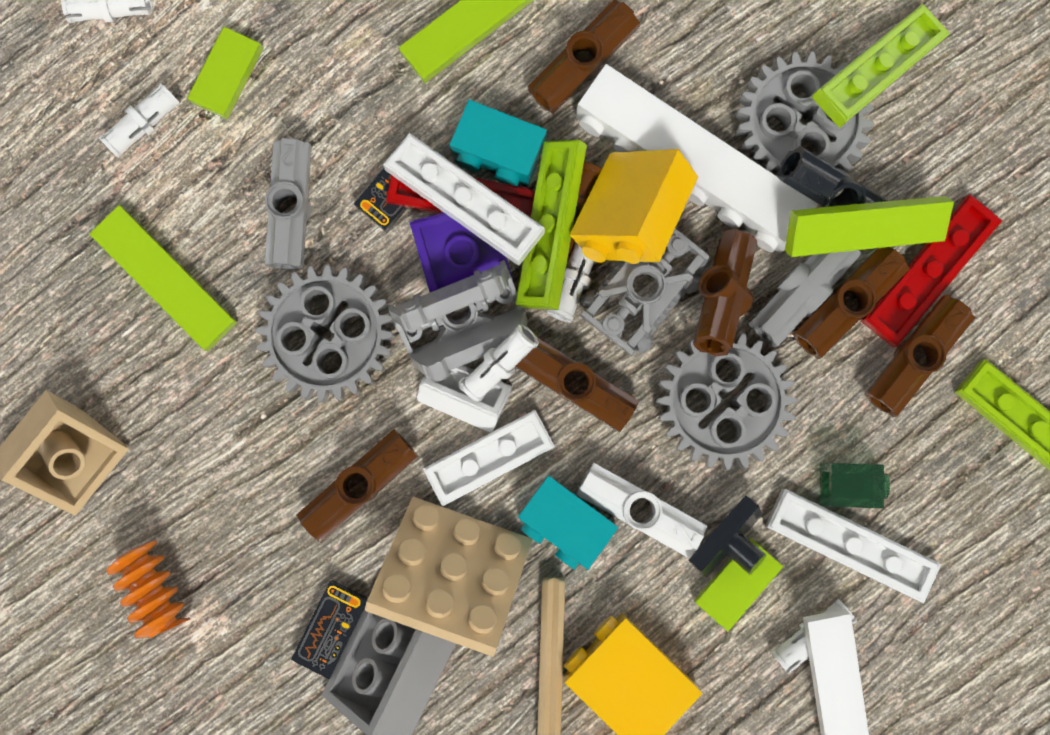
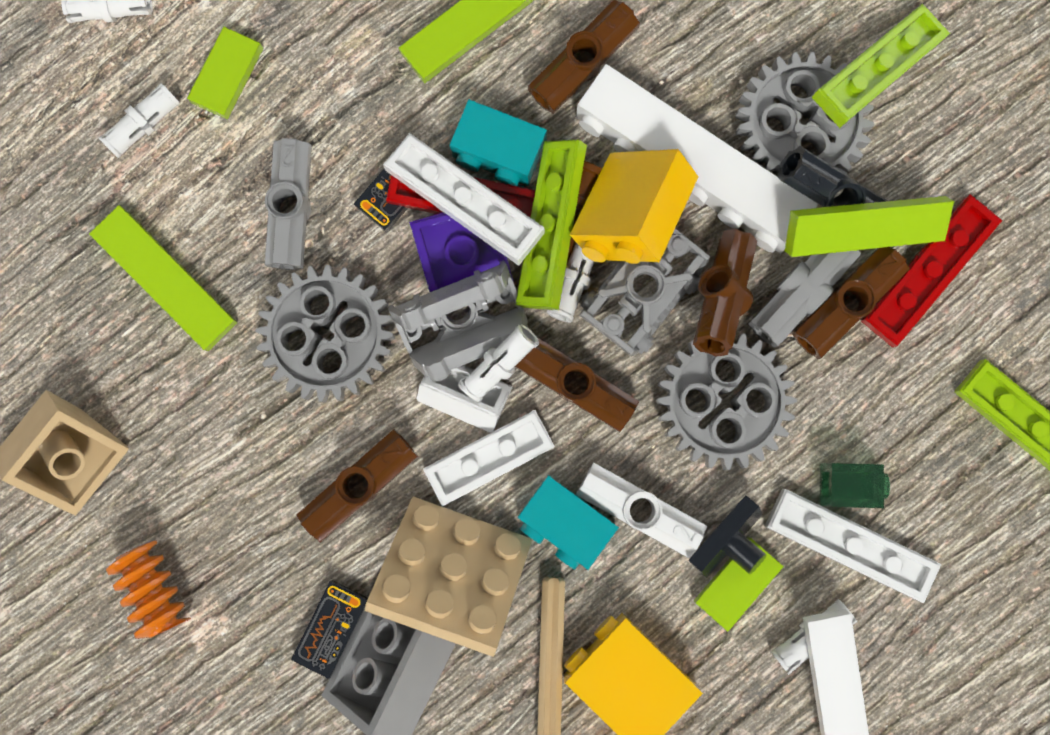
(936, 337): reddish brown piece -> none

